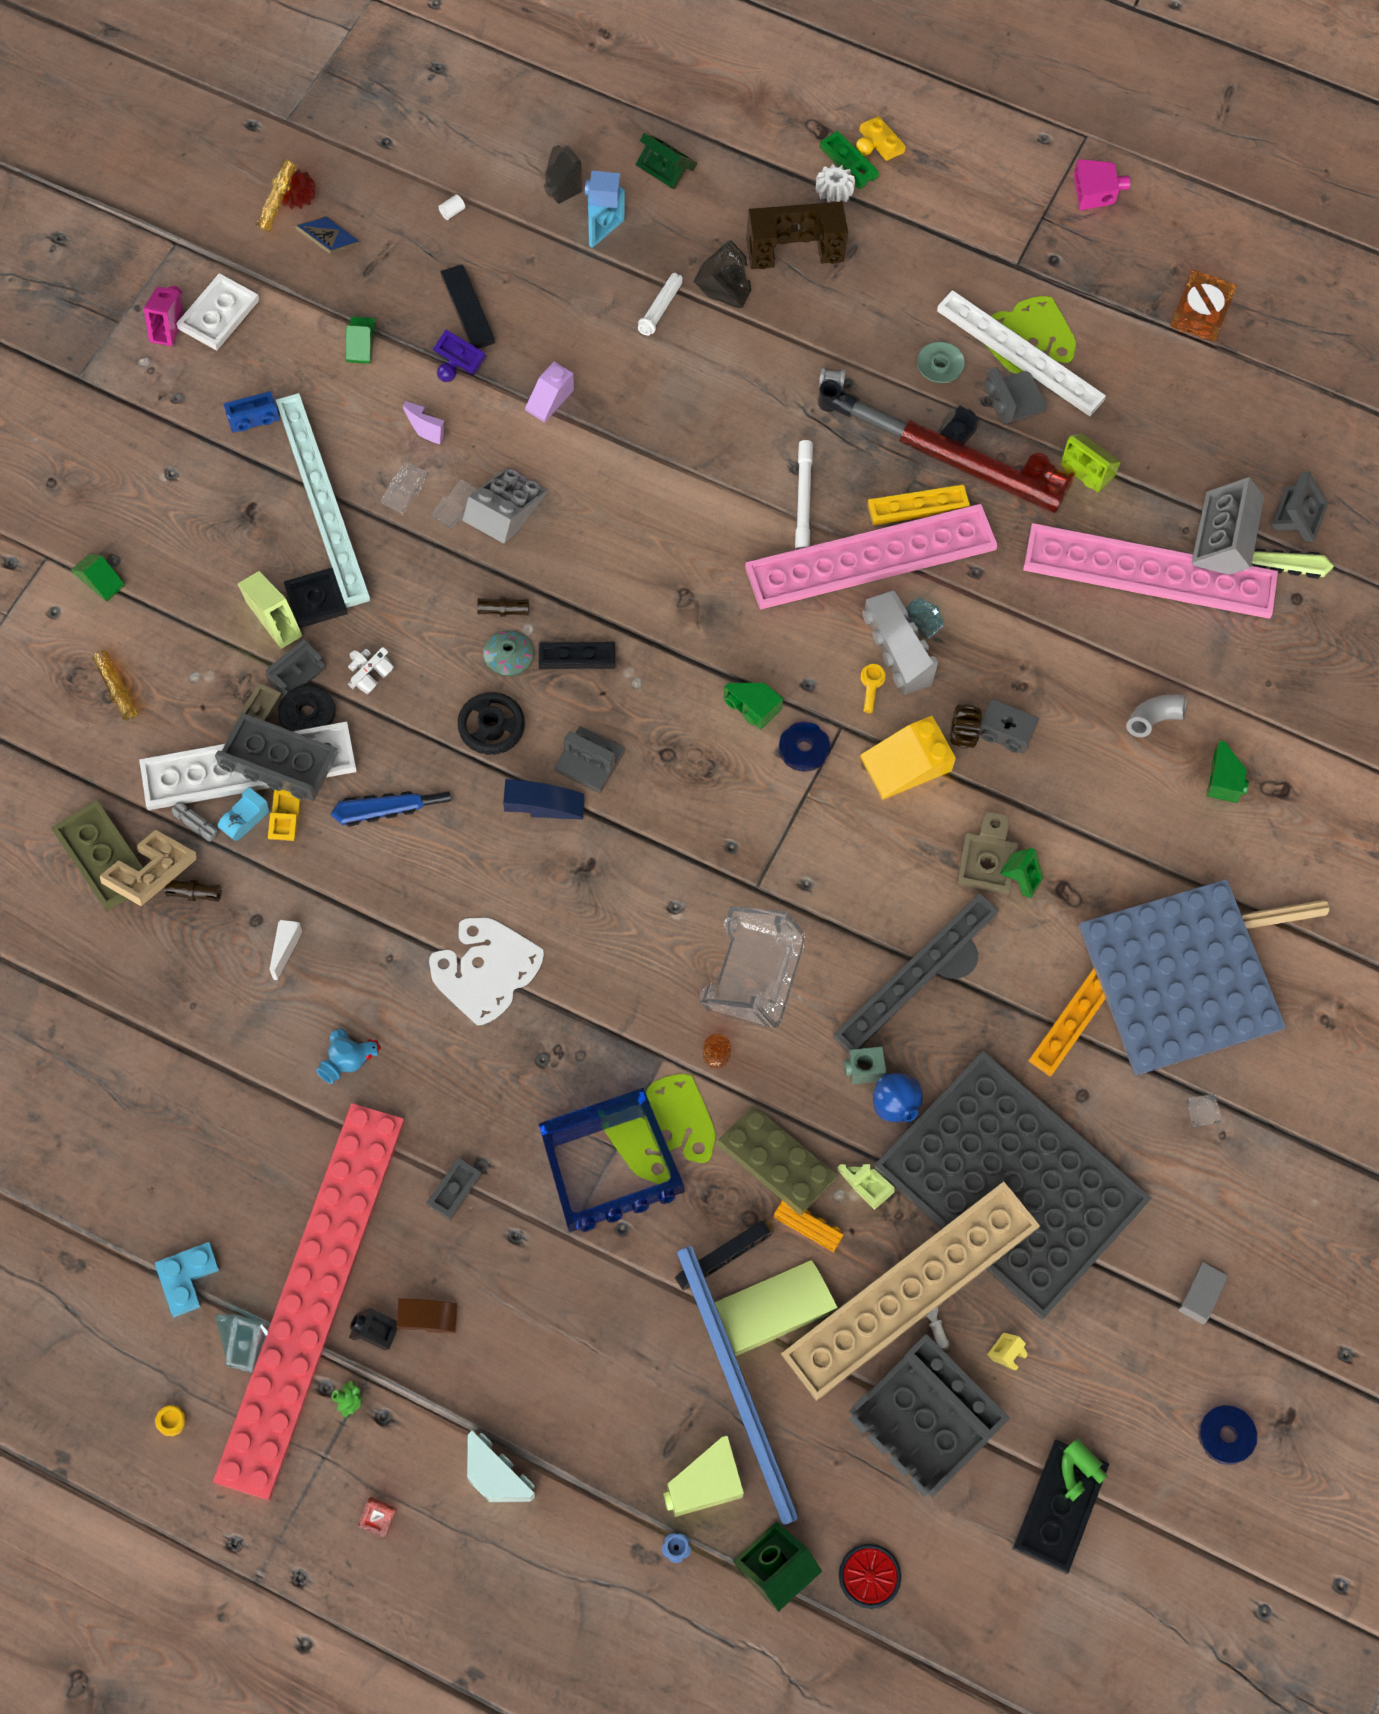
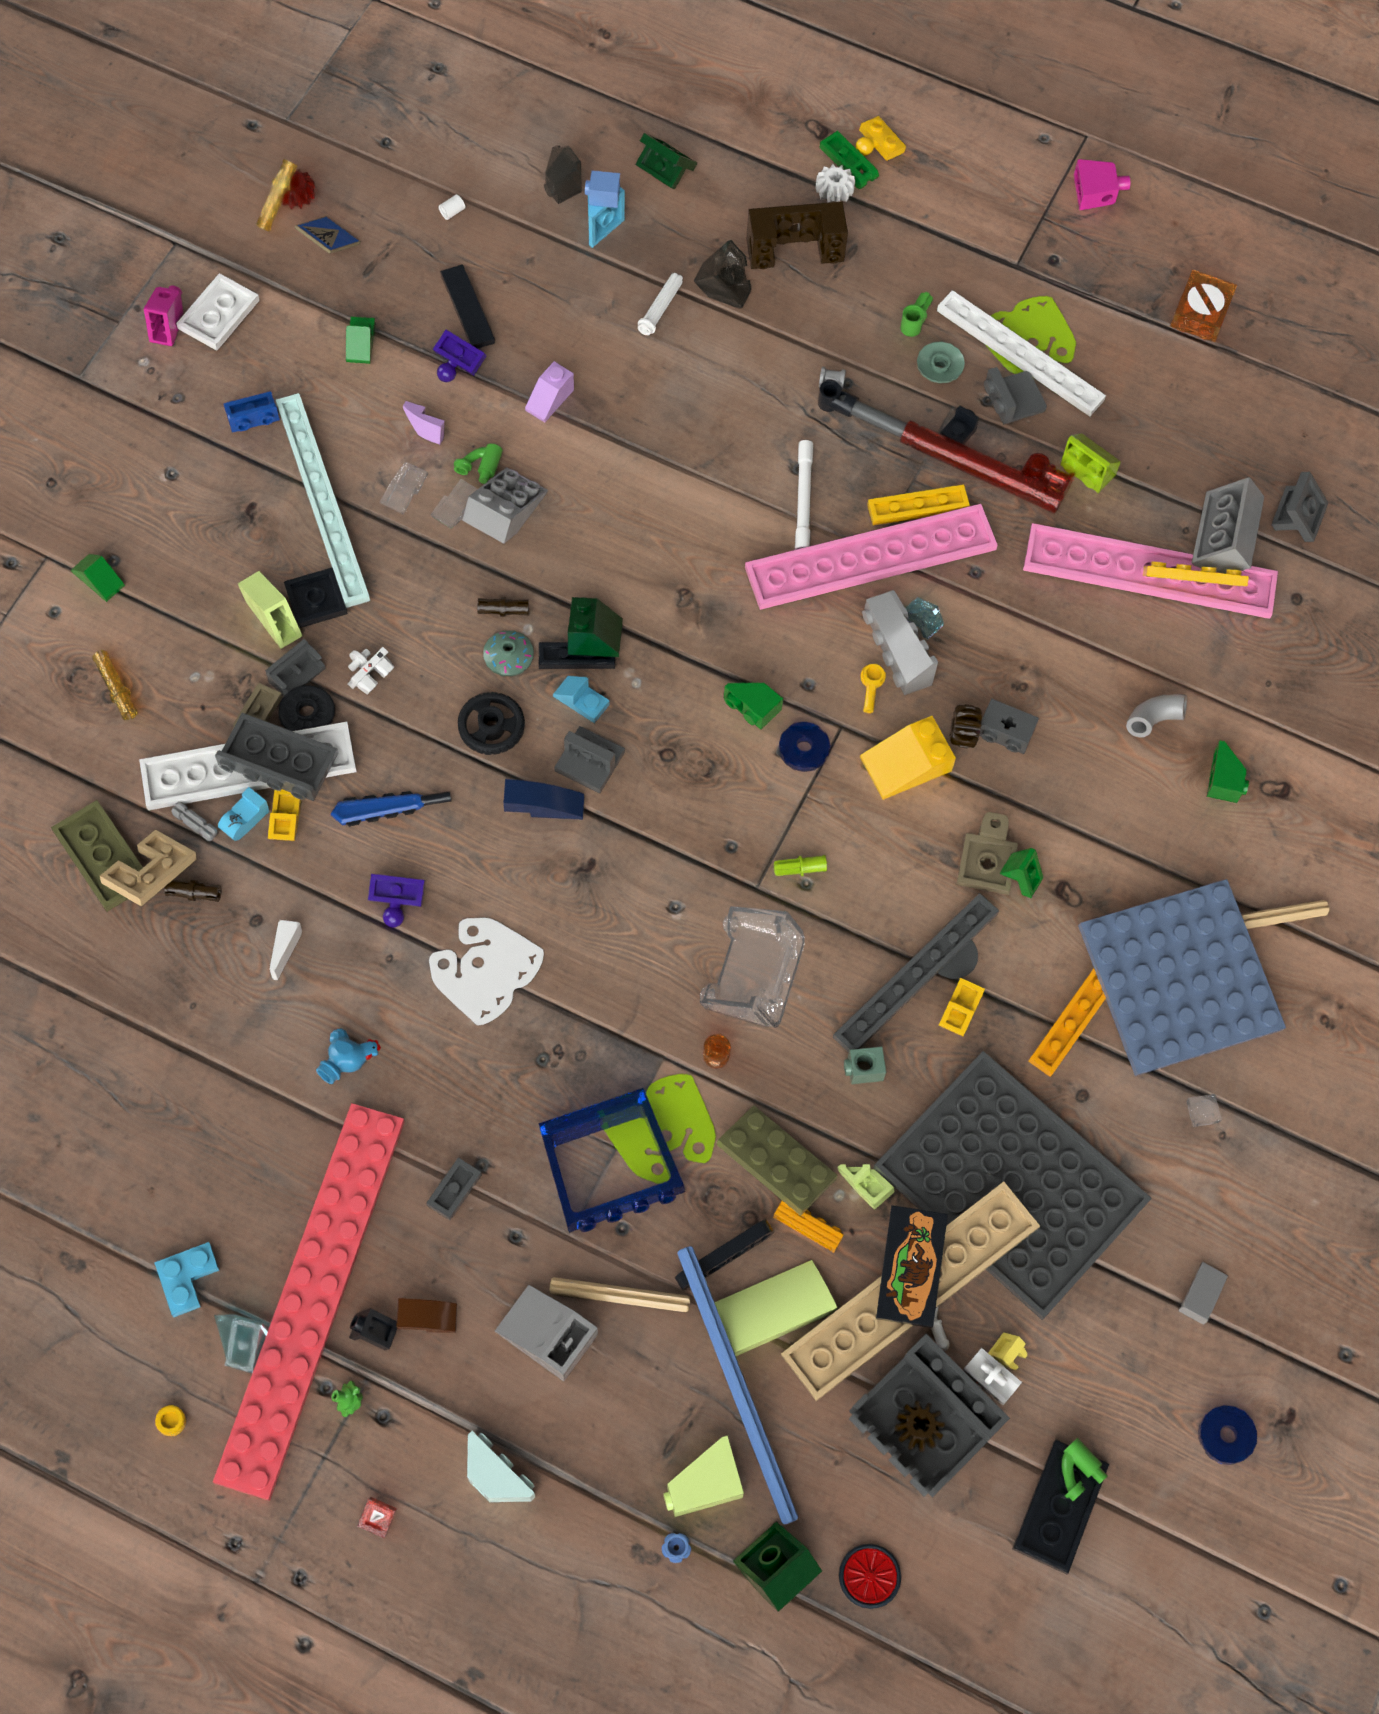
(396, 892): none -> dark purple plate
(490, 459): none -> bright green plant
(547, 1332): none -> light grey slope
(581, 698): none -> medium azure slope
(593, 628): none -> dark green slope
(619, 1294): none -> tan axle
(800, 865): none -> lime axle
(897, 1097): blue plant -> none
(911, 1266): none -> tile
(915, 315): none -> bright green axle
(919, 1415): none -> dark brown gear
(961, 1007): none -> yellow slope
(992, 1376): none -> white hips
(1206, 575): none -> yellow plate
(1294, 562): yellowish green sword -> none

